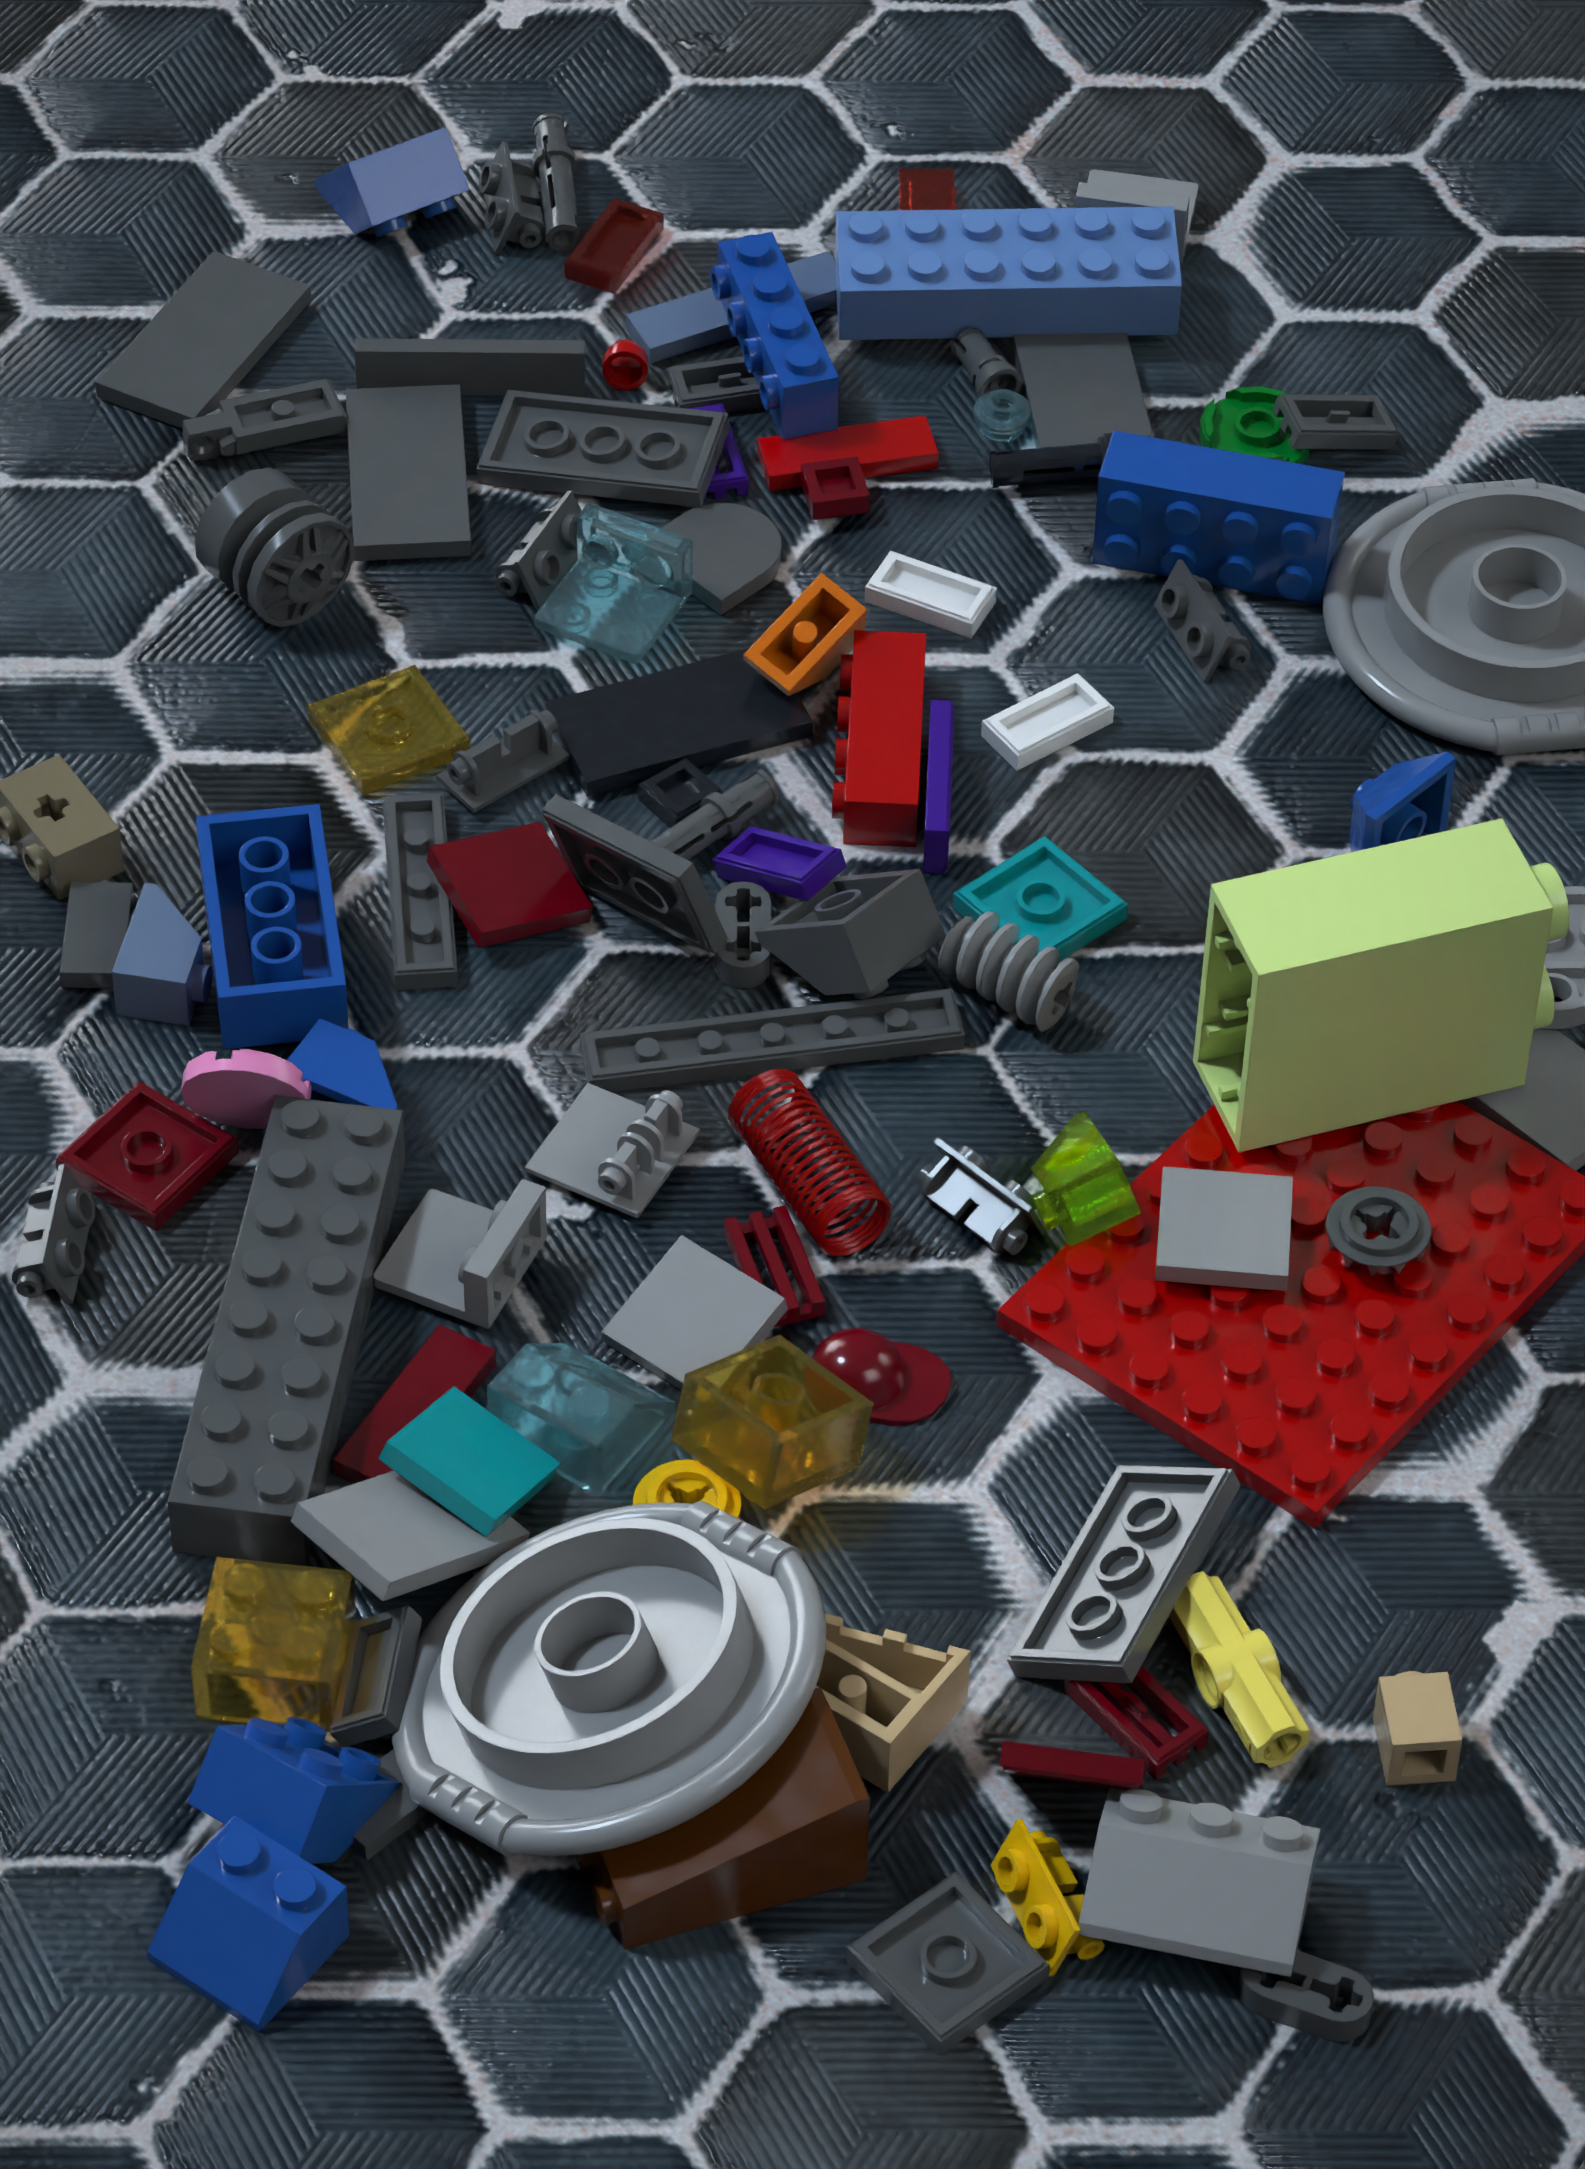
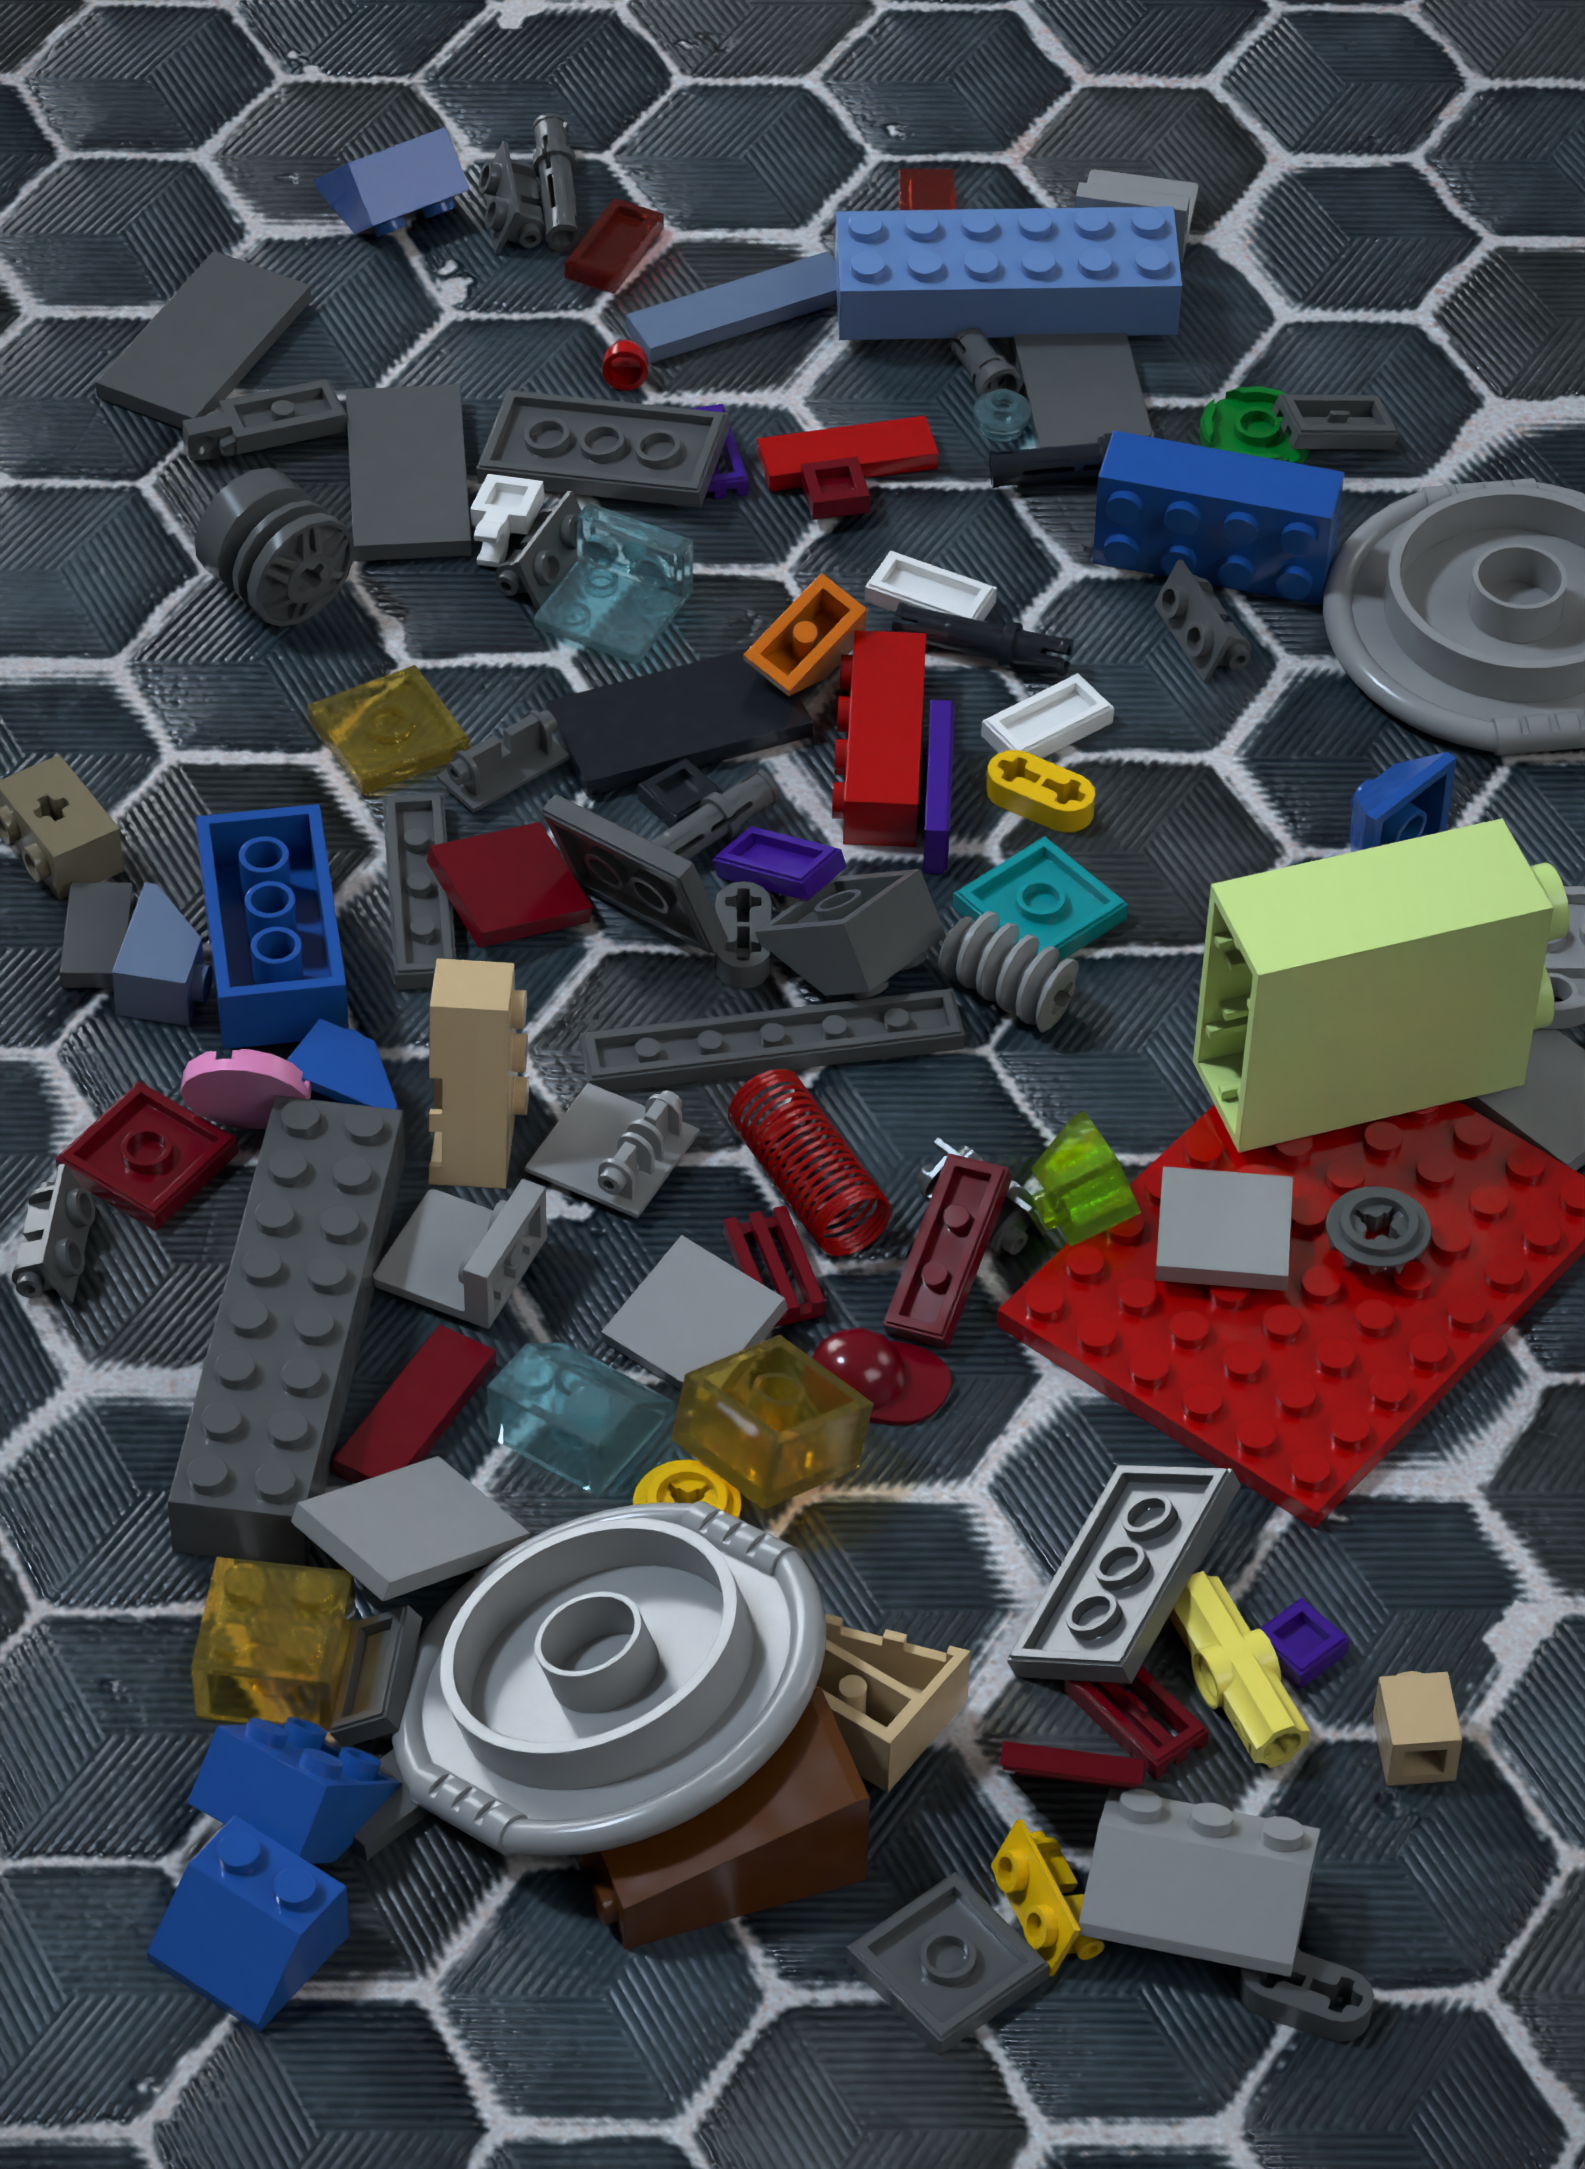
(469, 1461): teal tile -> none
(475, 1071): none -> tan wedge
(478, 365): dark grey tile -> none
(503, 508): none -> white plate
(714, 384): dark grey tile -> none
(732, 552): dark grey tile -> none
(776, 335): blue brick -> none
(947, 1251): none -> dark red tile
(985, 639): none -> black pin
(1040, 791): none -> yellow beam
(1305, 1642): none -> dark purple tile

